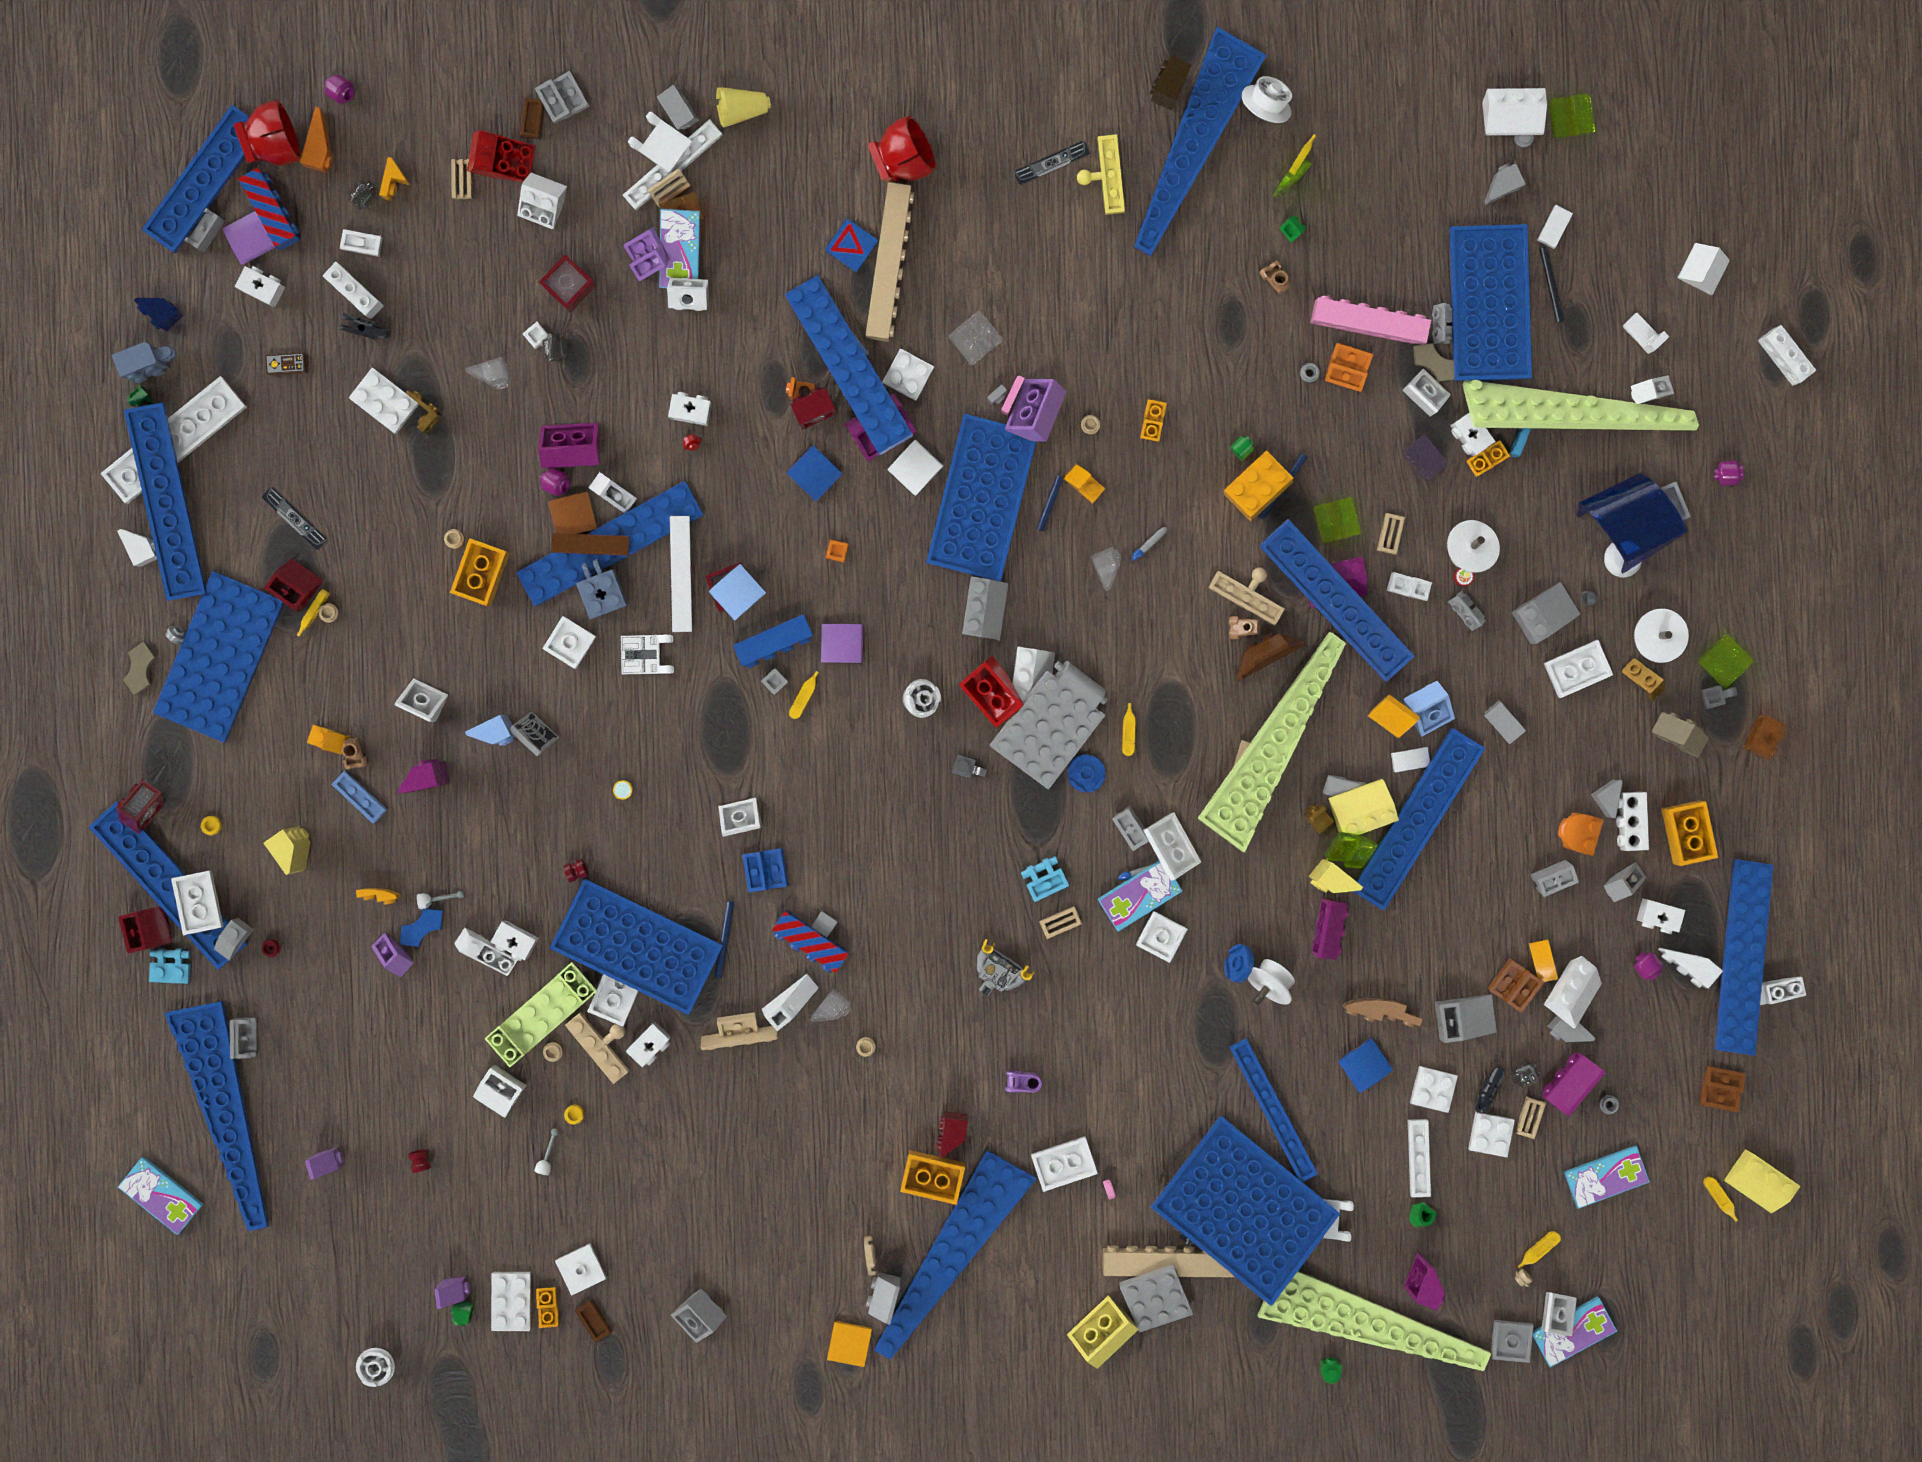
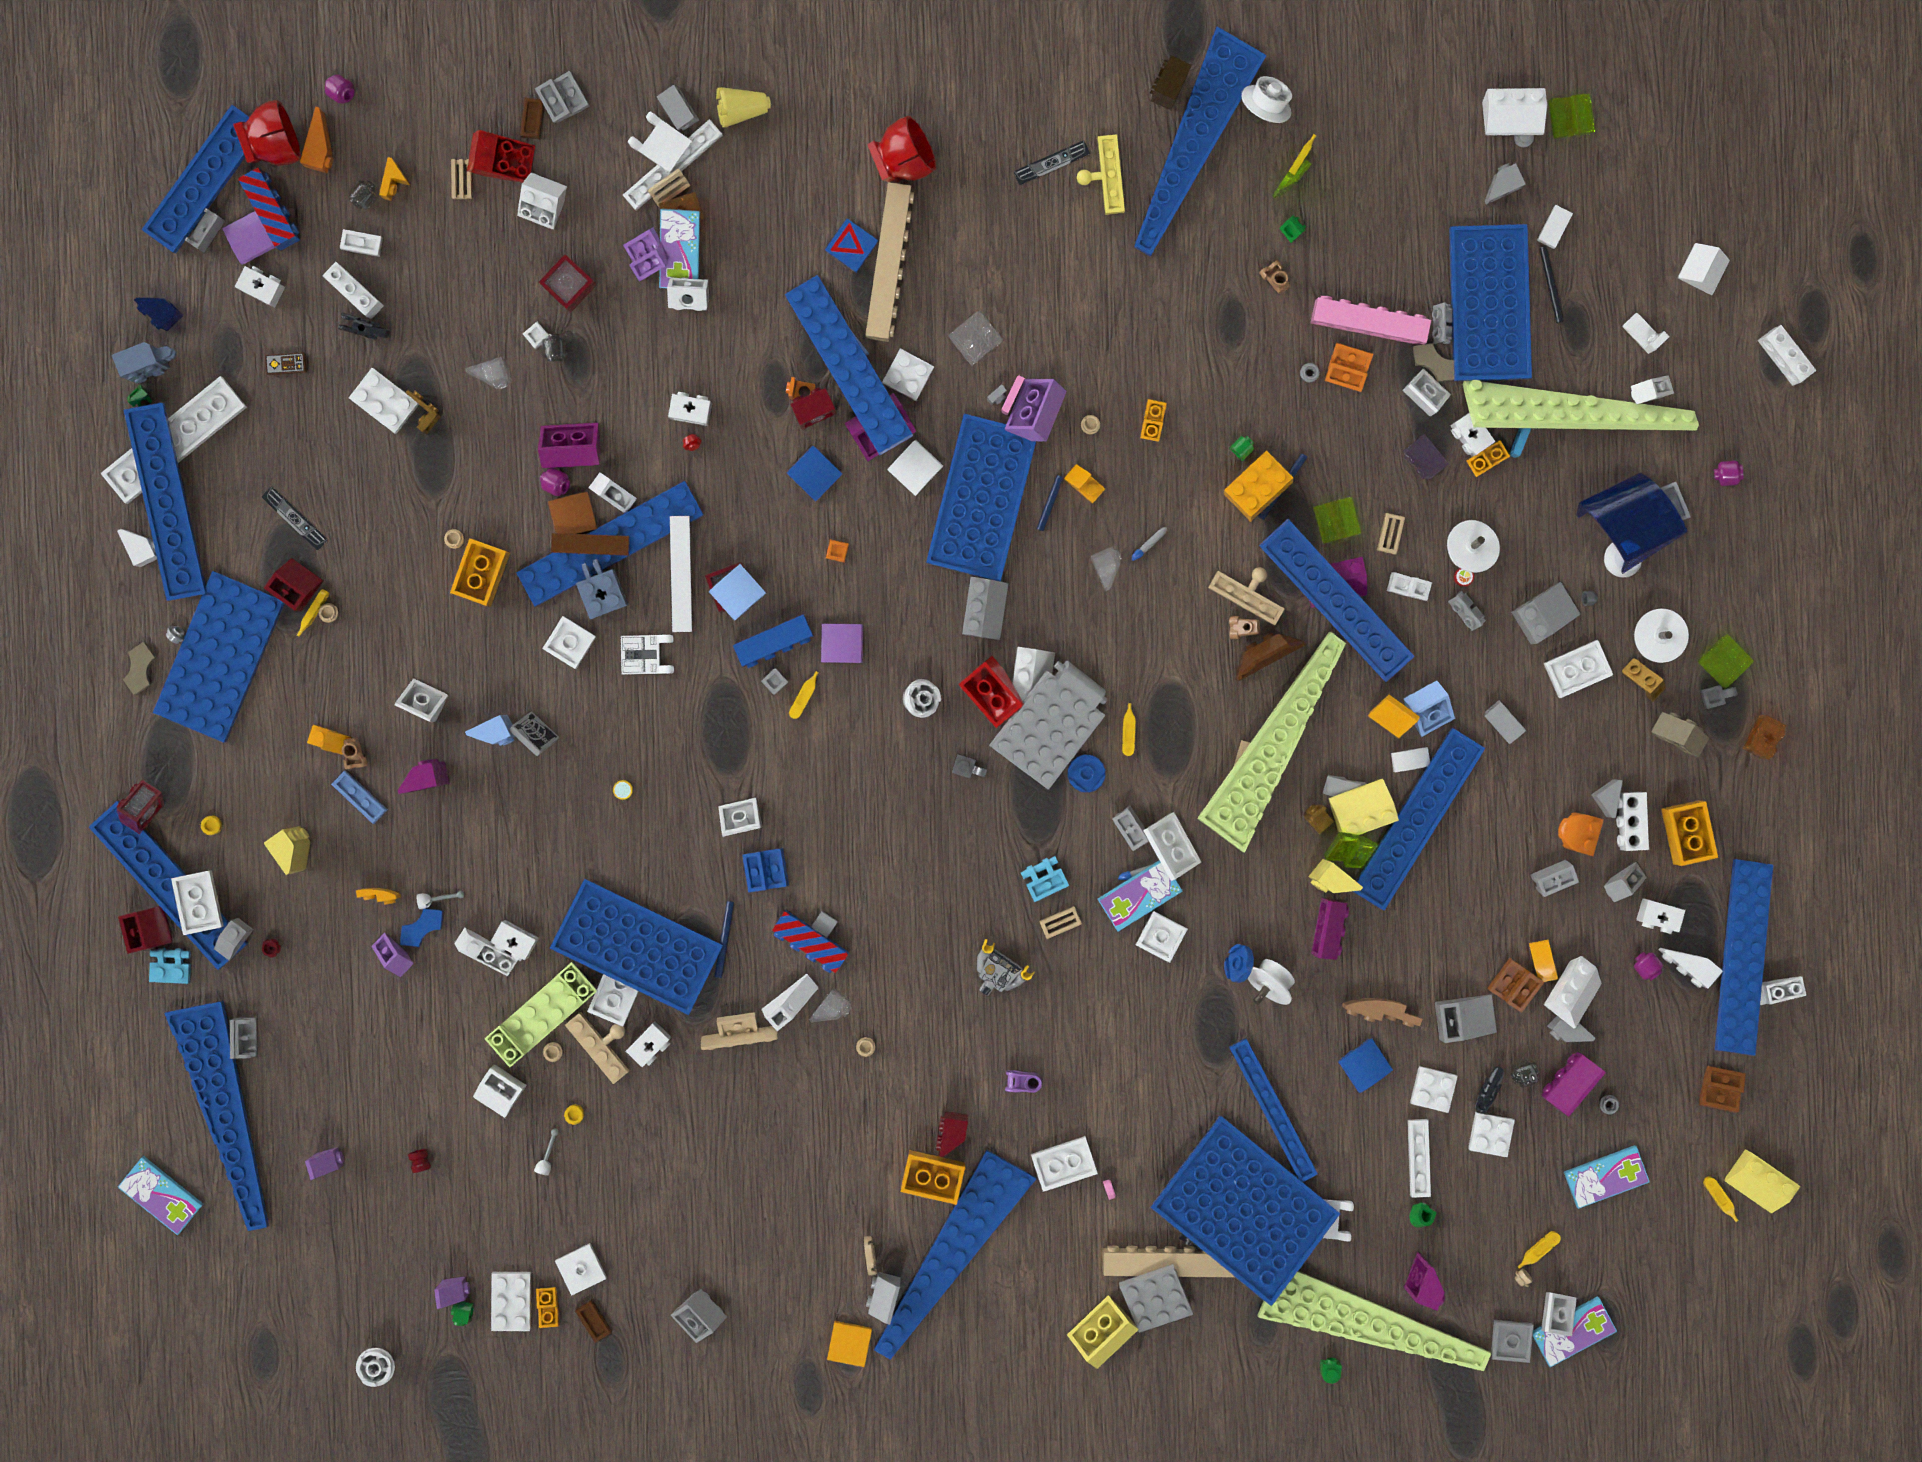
(575, 870): dark red wheel -> none
(1528, 1100): tan tile -> none

